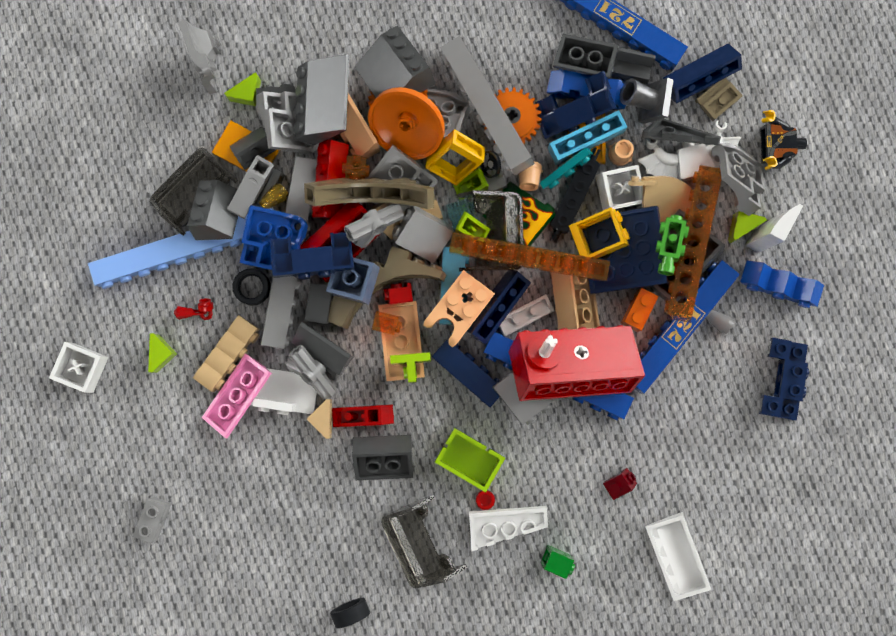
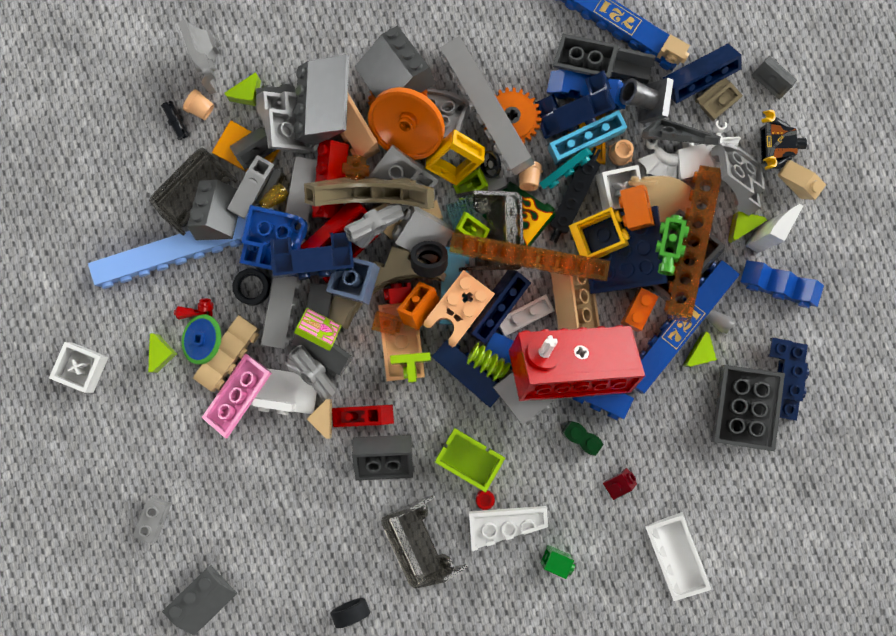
(175, 120): none -> black pin
(198, 105): none -> light nougat piece
(199, 601): none -> dark grey slope
(201, 339): none -> blue wheel
(318, 329): none -> tile
(418, 305): none -> orange brick
(429, 270): none -> black tyre
(488, 362): none -> lime piece
(586, 441): none -> dark green brick
(636, 208): none -> orange brick
(674, 50): none -> tan brick
(701, 352): none -> lime slope
(748, 407): none -> dark grey slope
(774, 77): none -> dark grey panel
(801, 180): none -> tan slope

